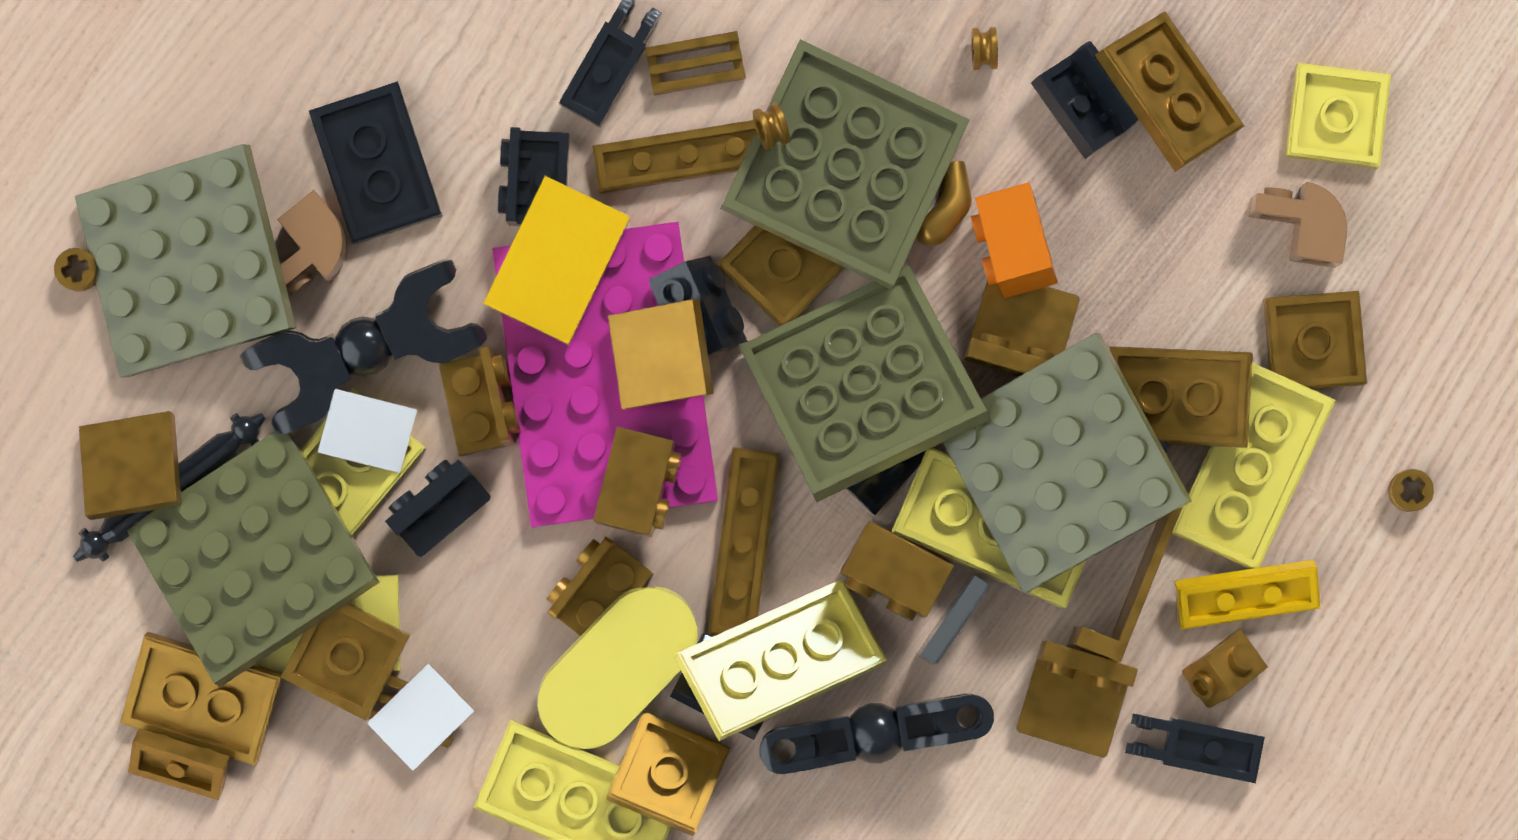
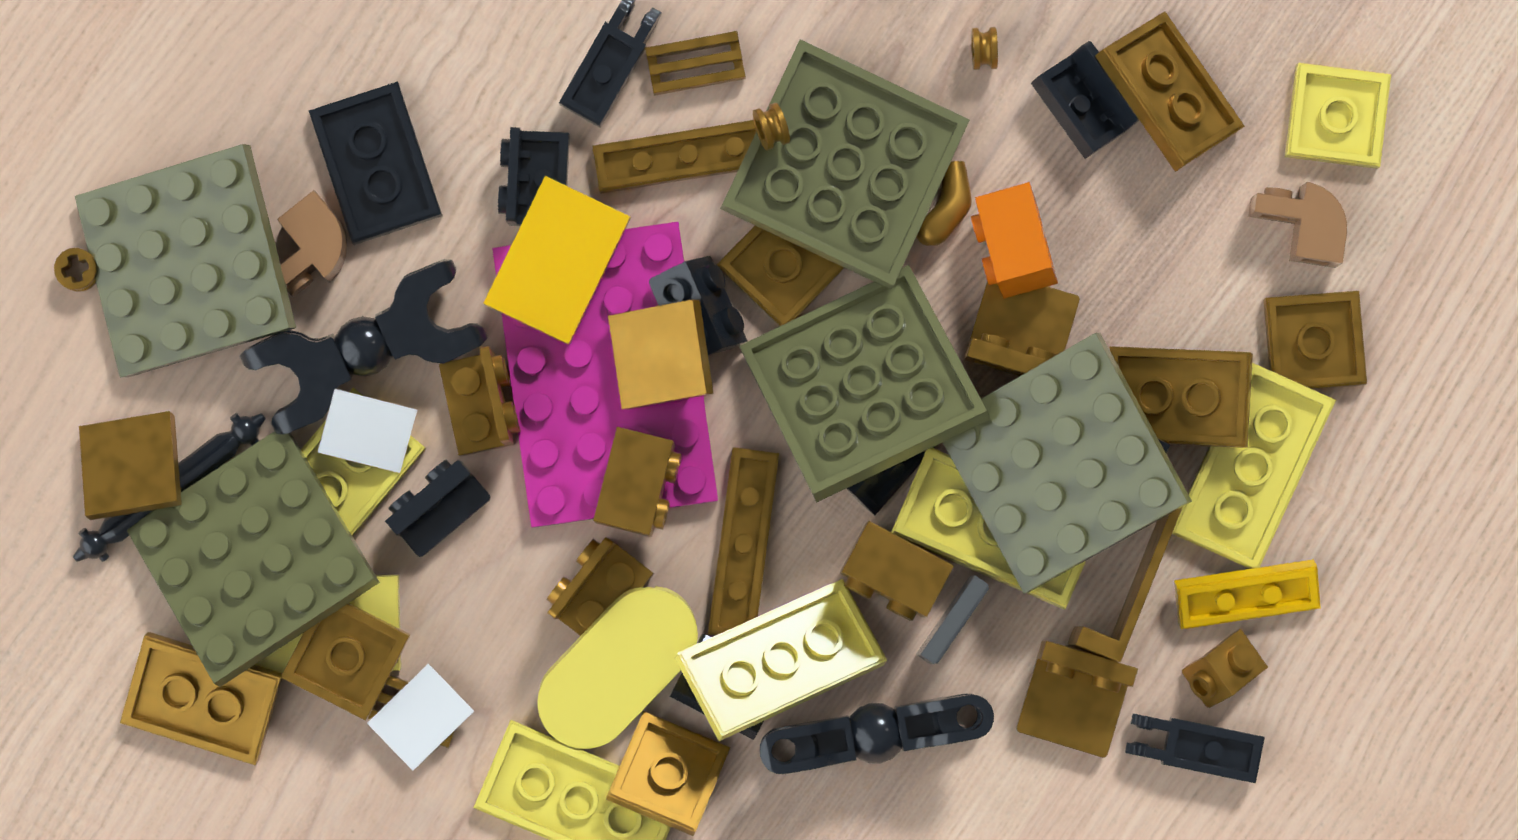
(178, 764): pearl gold plate -> none
(1425, 492): pearl gold bush -> none

